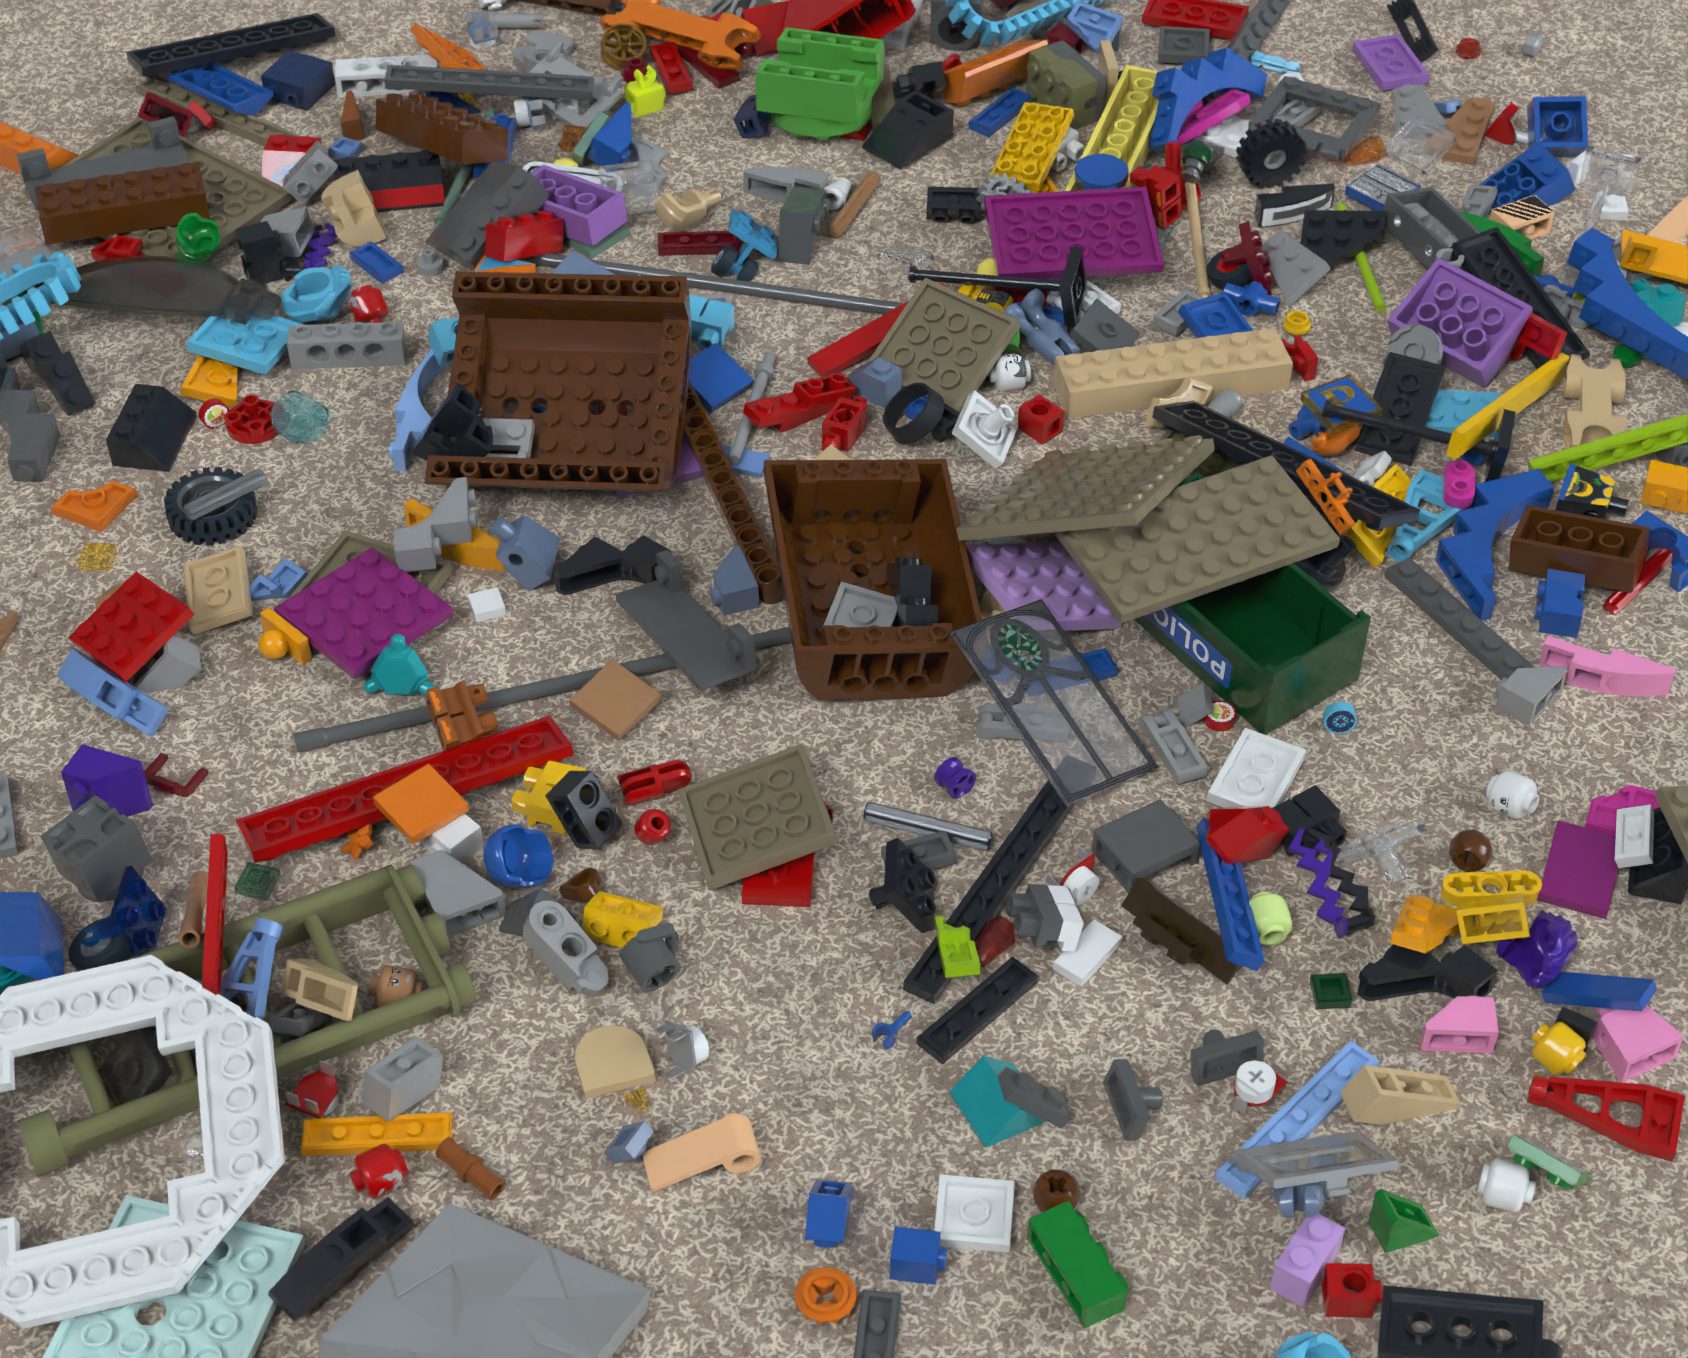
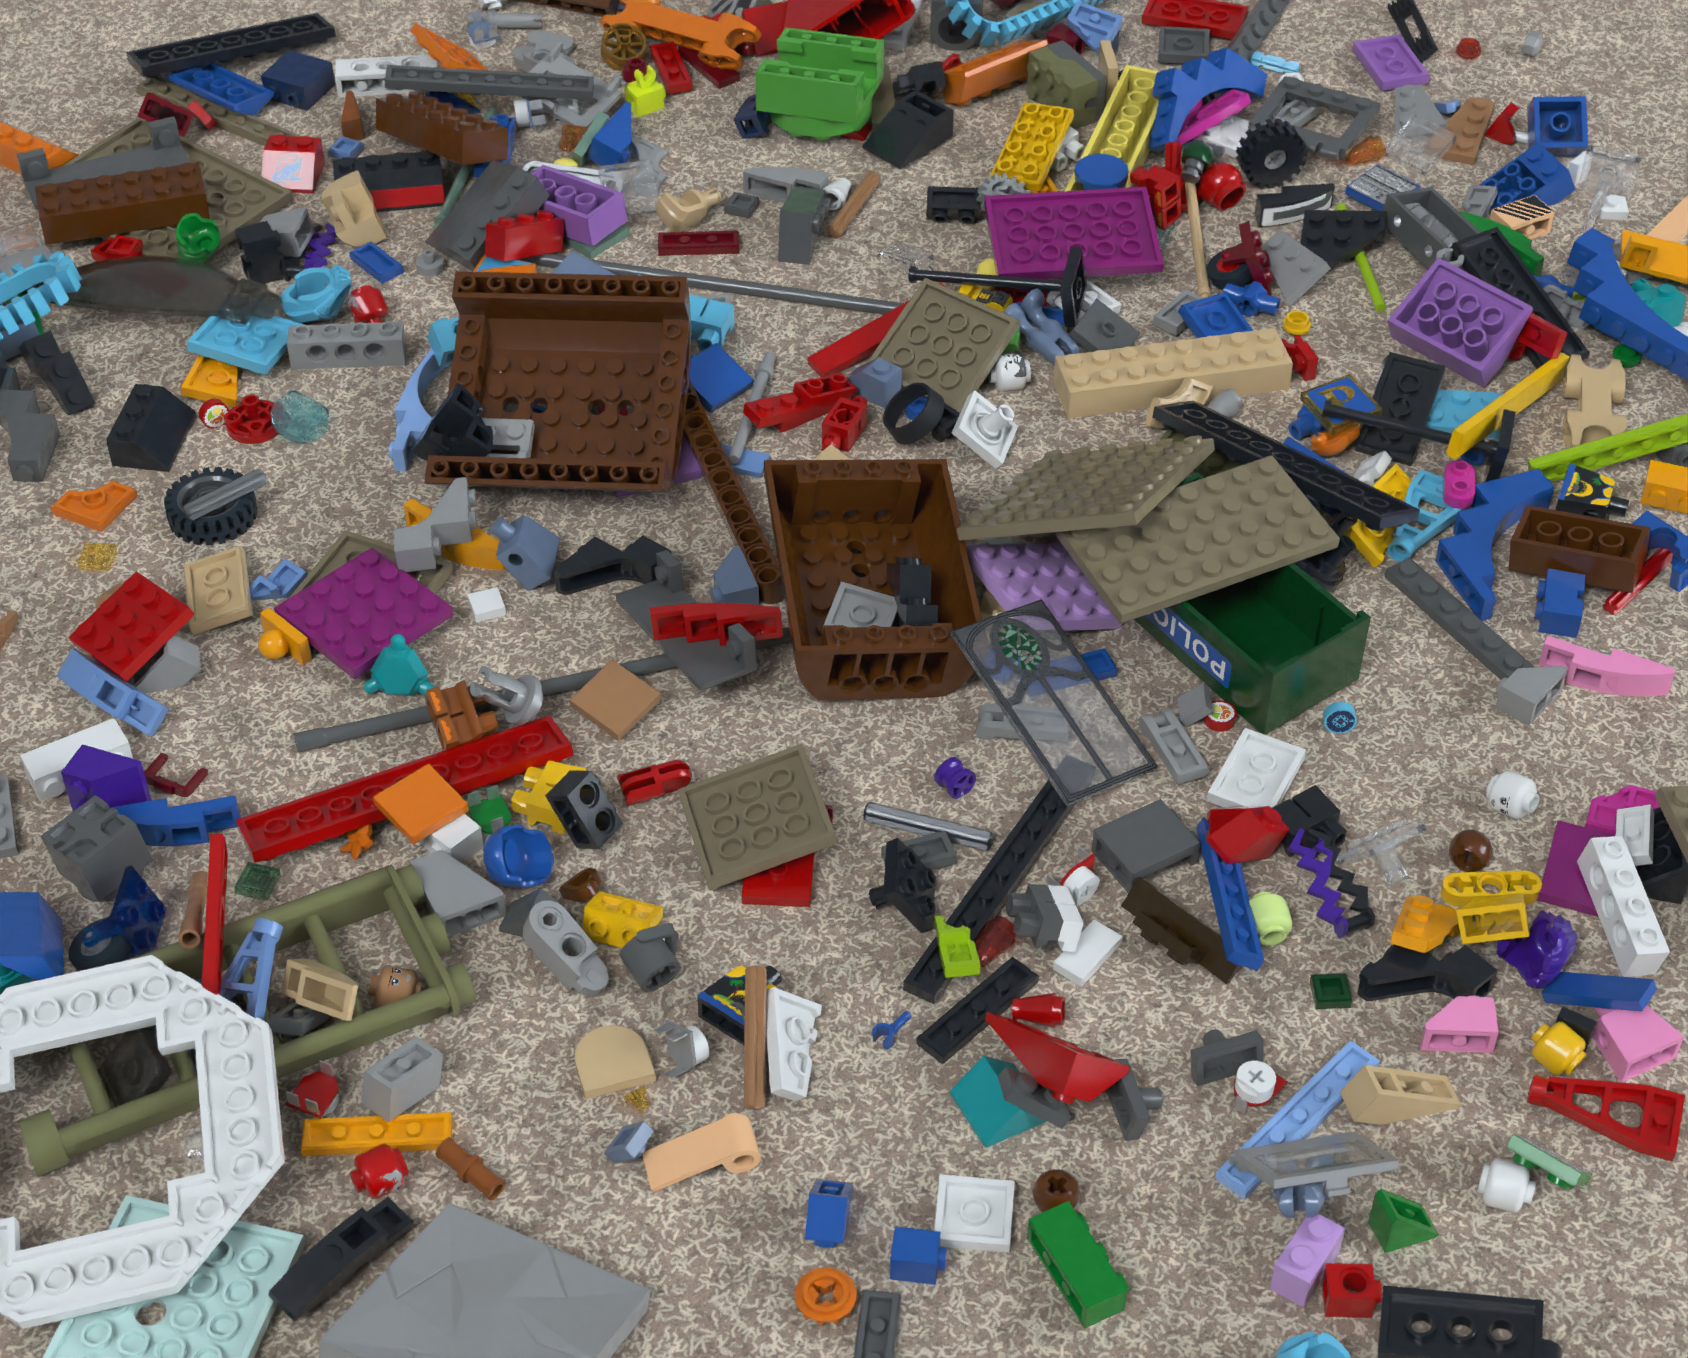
(45, 763): none -> white brick
(183, 823): none -> blue slope
(309, 173): light grey bracket -> none
(490, 812): none -> green piece
(519, 697): none -> light grey piece
(652, 827): red piece -> none
(712, 620): none -> red slope
(724, 1001): none -> torso
(741, 205): none -> dark grey tile
(754, 236): dark azure plate -> none
(755, 1037): none -> medium nougat axle
(788, 1042): none -> white wing
(999, 112): blue tile -> none
(1040, 419): red brick -> none
(1040, 1009): none -> red cone
(1057, 1062): none -> red wedge
(1221, 185): none -> red piece
(1337, 509): orange piece -> none
(1417, 342): light grey tile -> none
(1623, 906): none -> white brick

